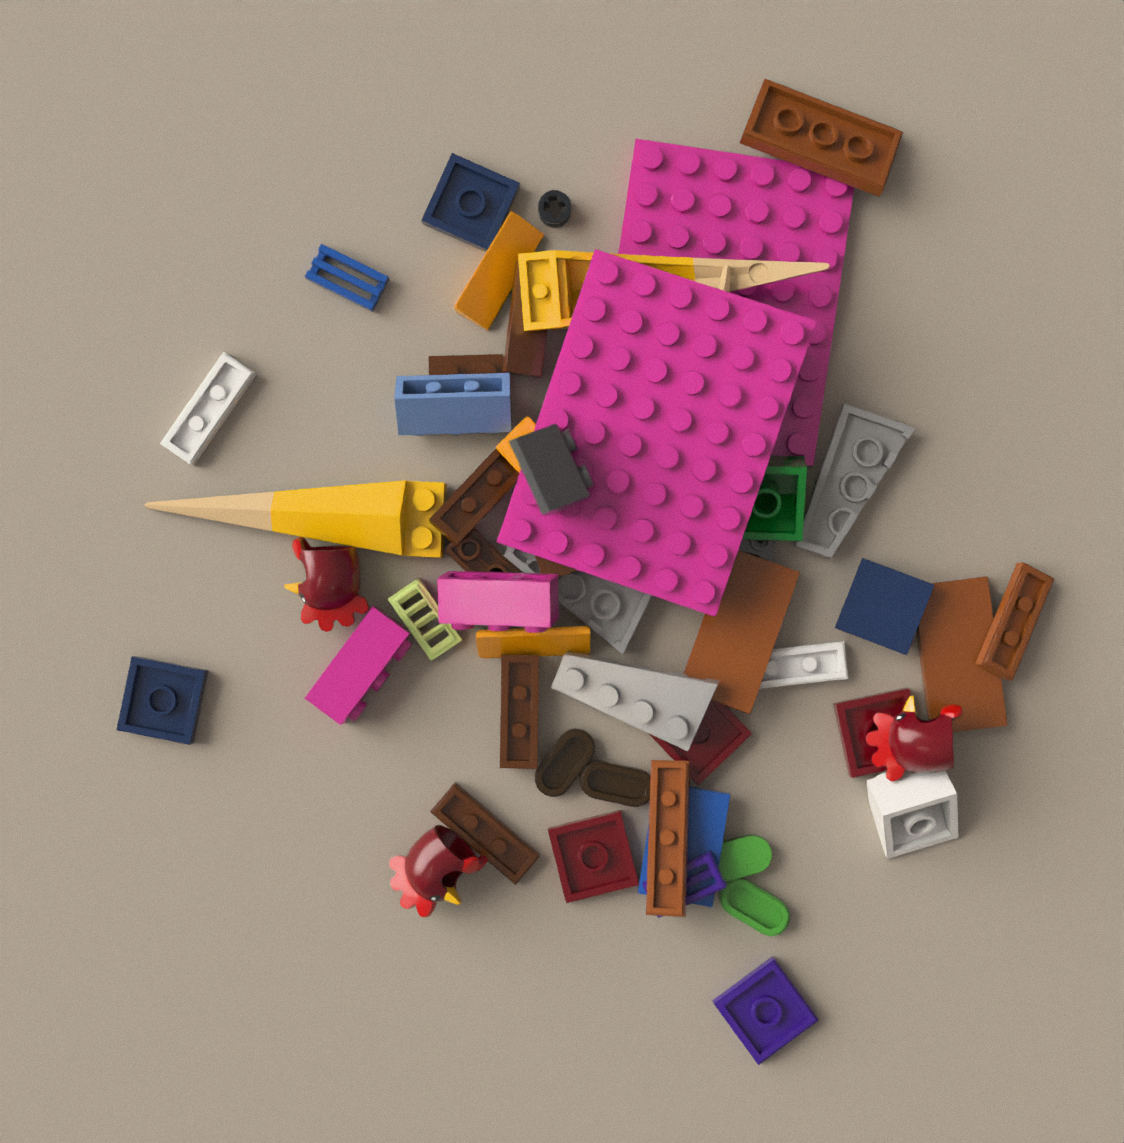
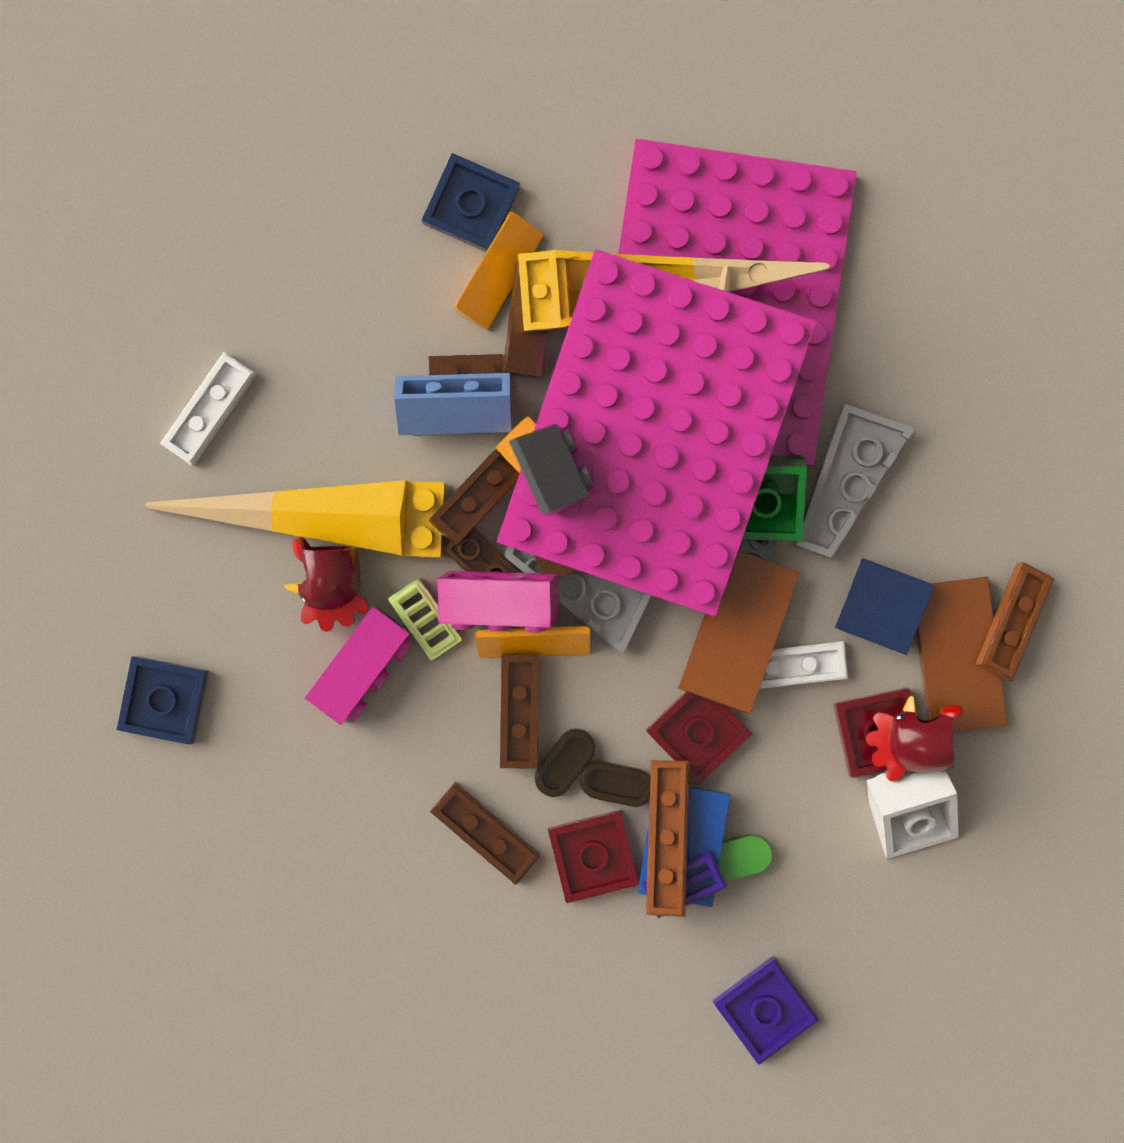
(318, 263): blue tile -> none
(433, 870): dark red piece -> none
(546, 216): black bush -> none
(648, 699): light grey wing -> none
(754, 906): bright green tile -> none
(822, 137): dark orange tile -> none

